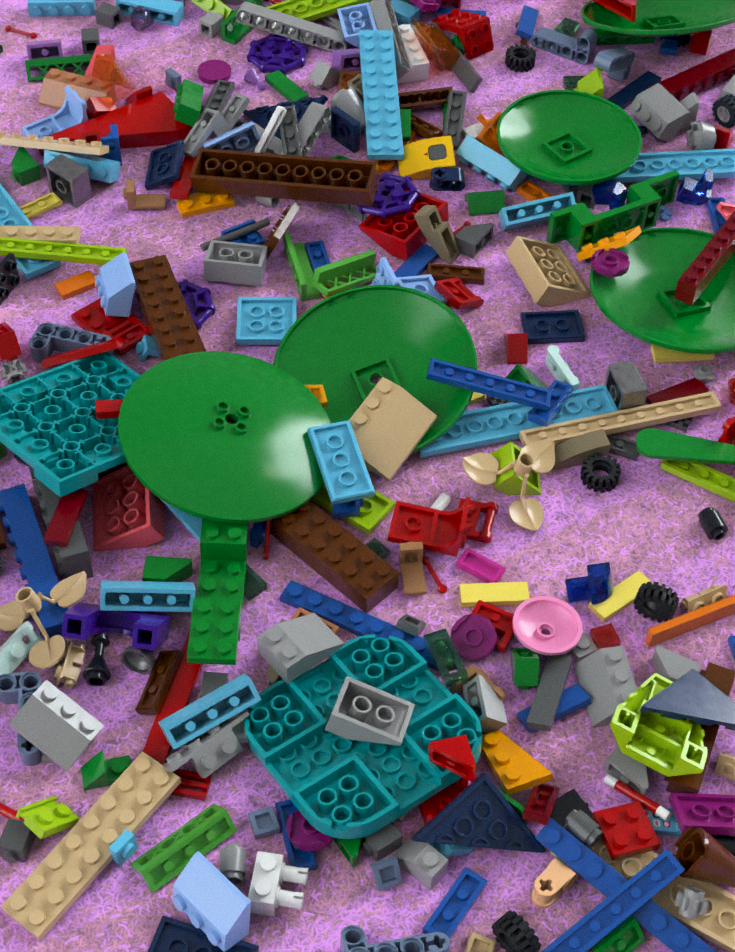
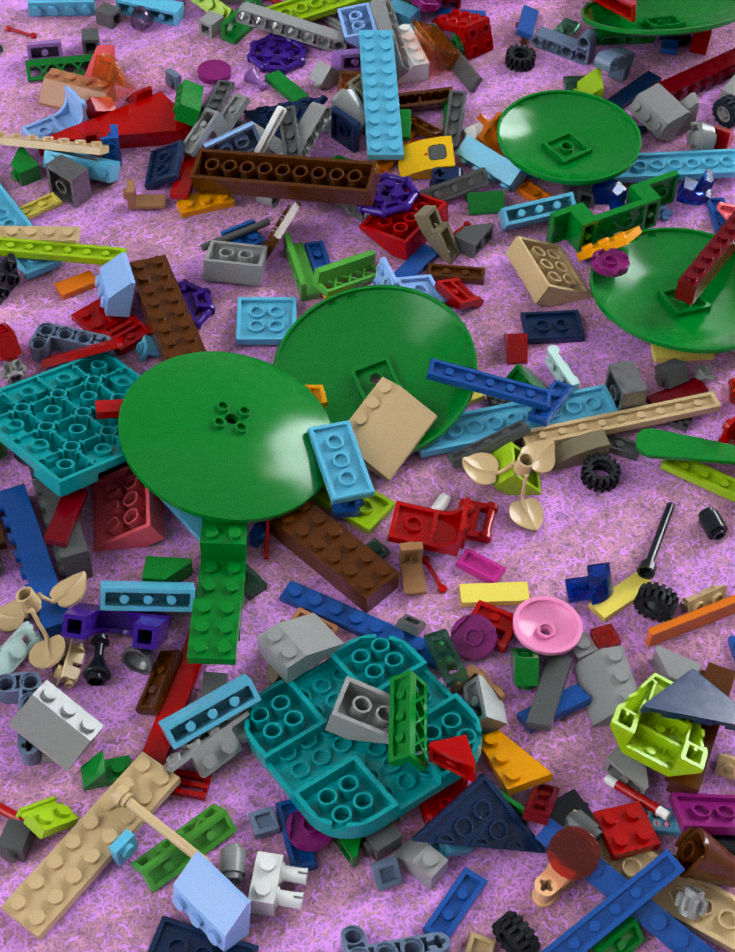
(123, 797): none -> tan piece
(405, 721): none -> green fence
(459, 185): none -> dark grey tile
(491, 442): none -> dark grey tile
(573, 853): none -> clear red tile
(647, 567): none -> black piece
(671, 373): none -> dark grey brick

